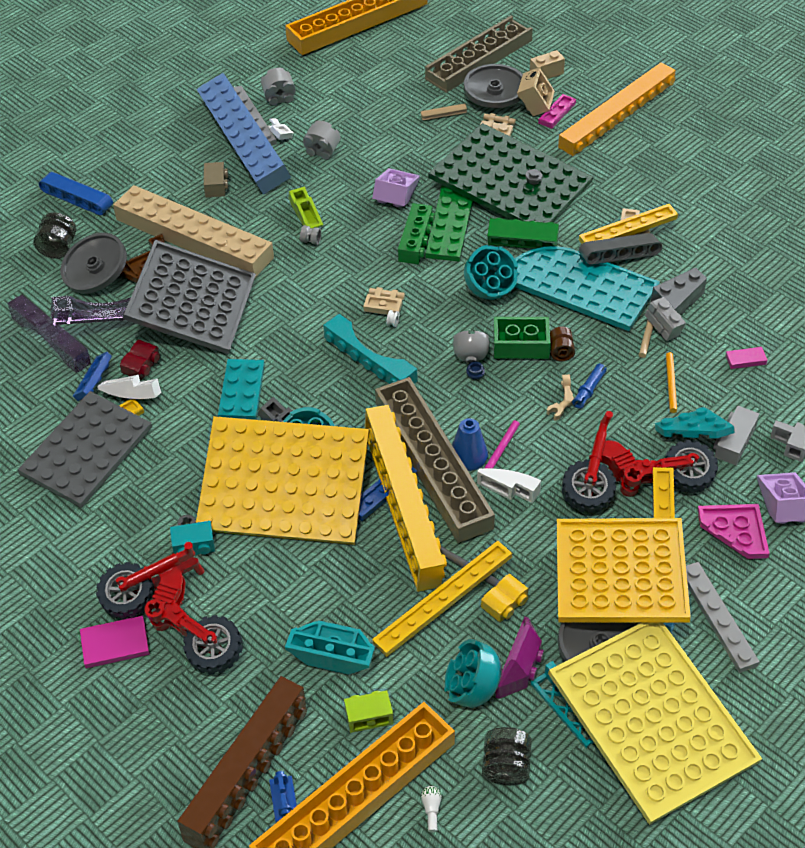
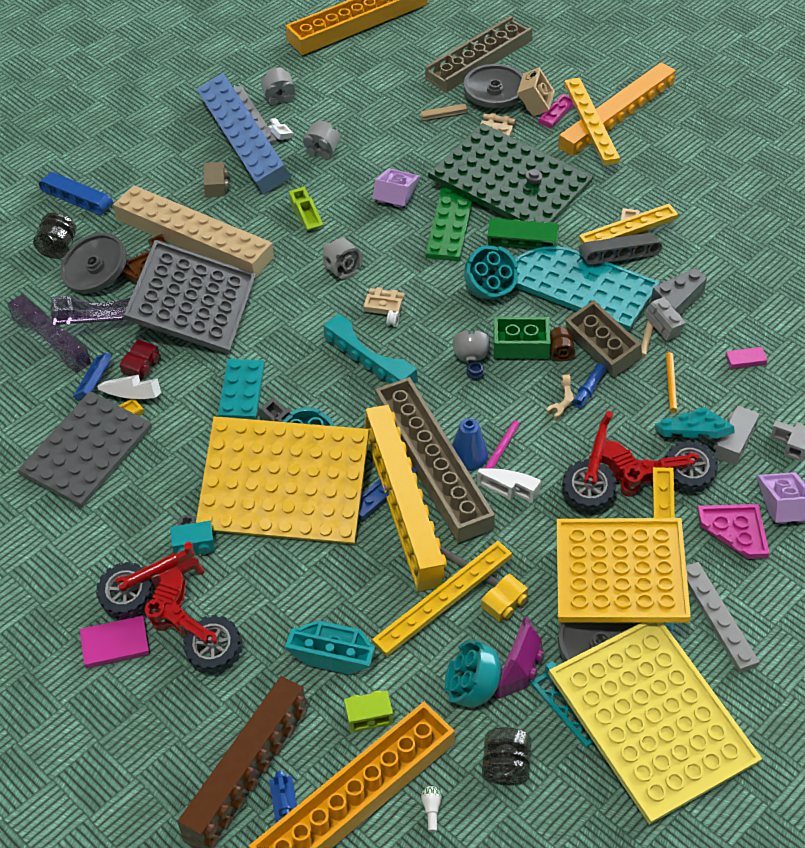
(310, 235): light grey wheel -> none
(342, 258): none -> light grey brick
(415, 234): green brick -> none
(551, 64): tan brick -> none
(592, 121): none -> yellow plate
(604, 338): none -> dark tan brick

